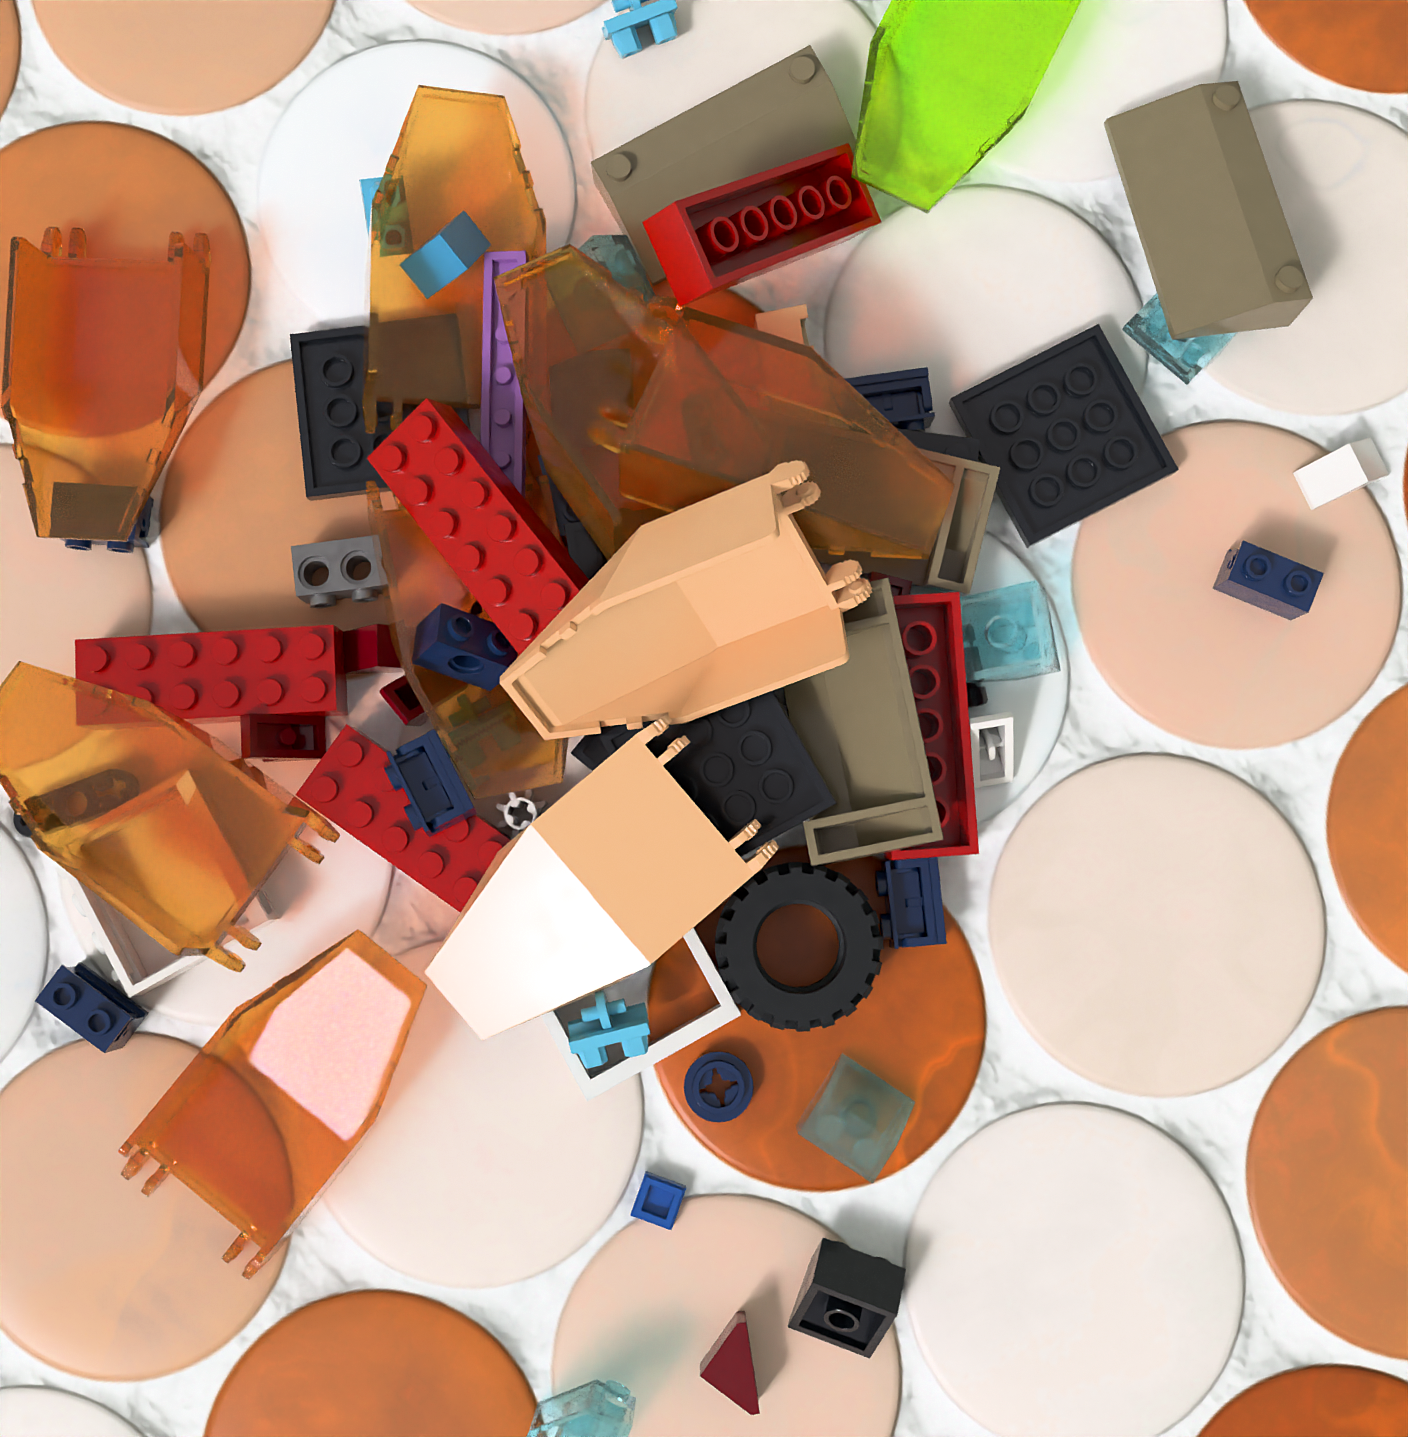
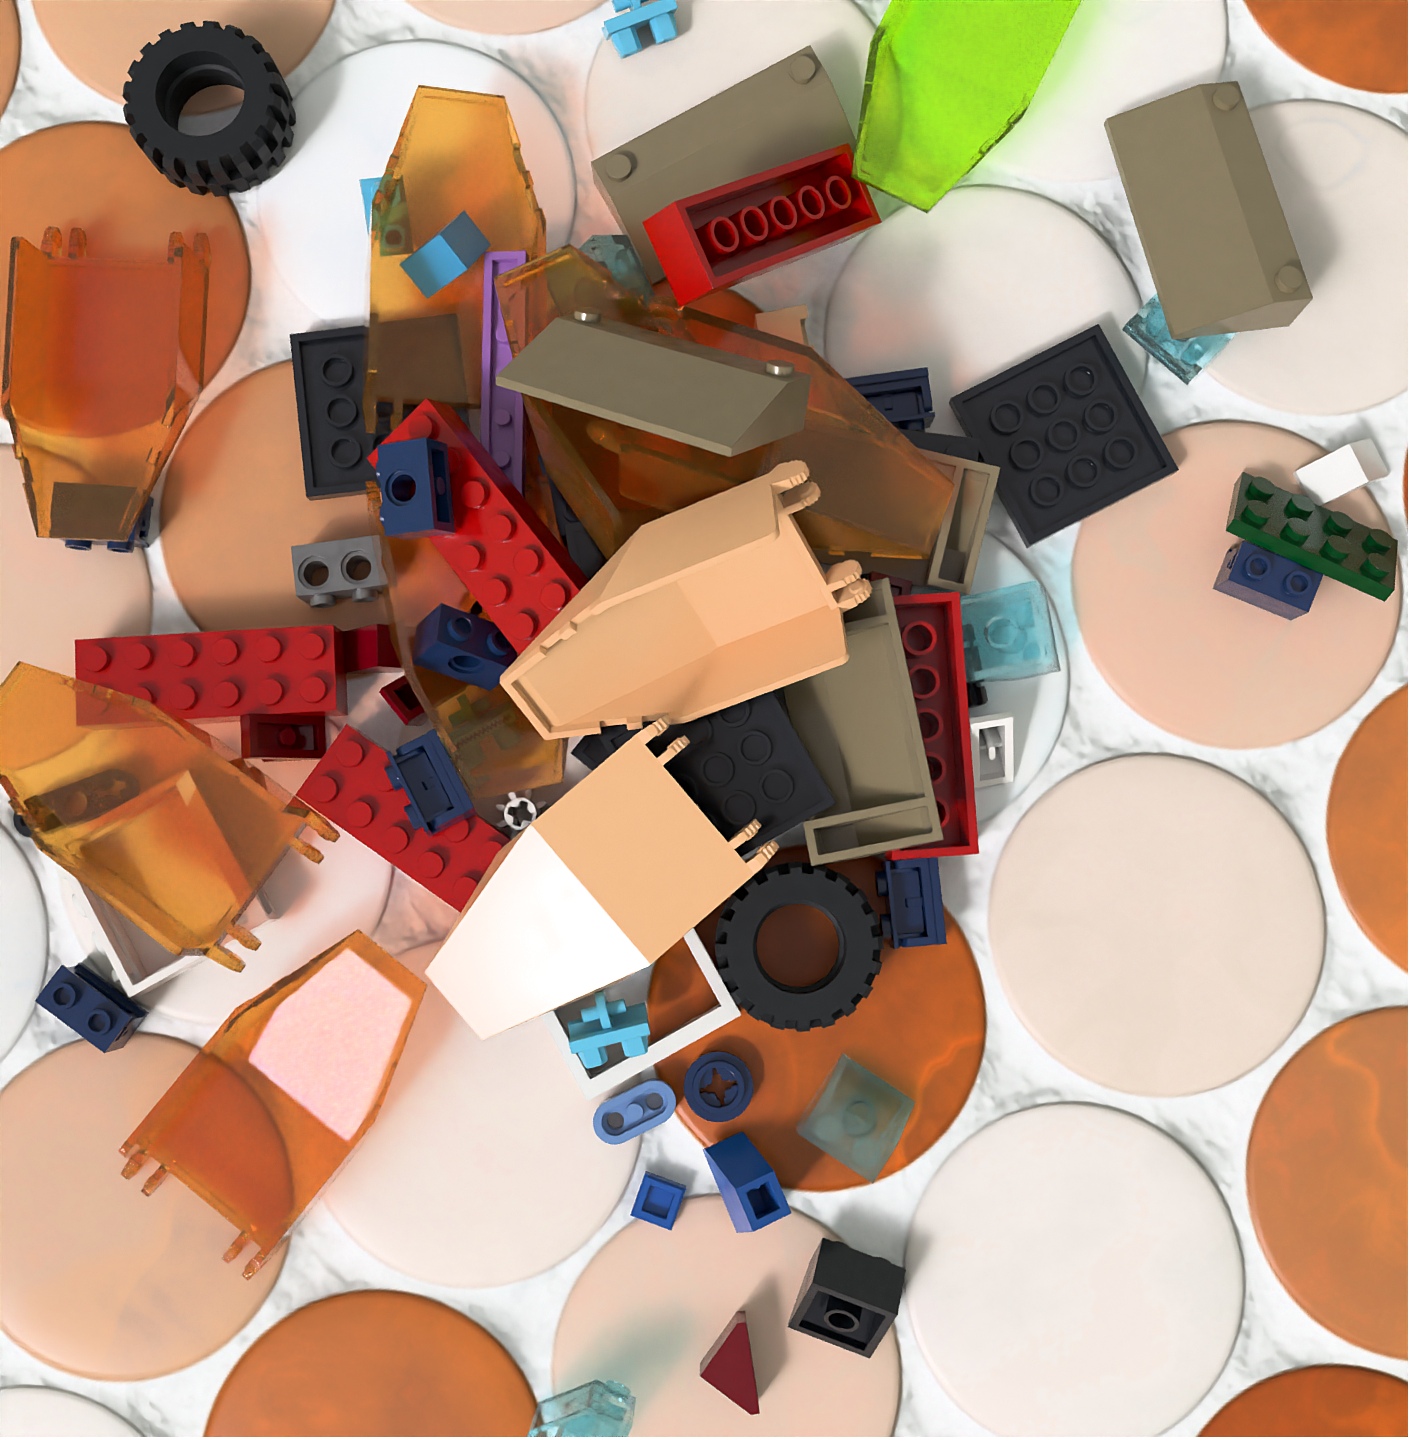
(183, 66): none -> black tyre
(431, 507): none -> dark blue brick
(636, 1112): none -> medium blue plate
(661, 383): none -> dark tan slope
(746, 1183): none -> blue slope
(1313, 536): none -> dark green plate

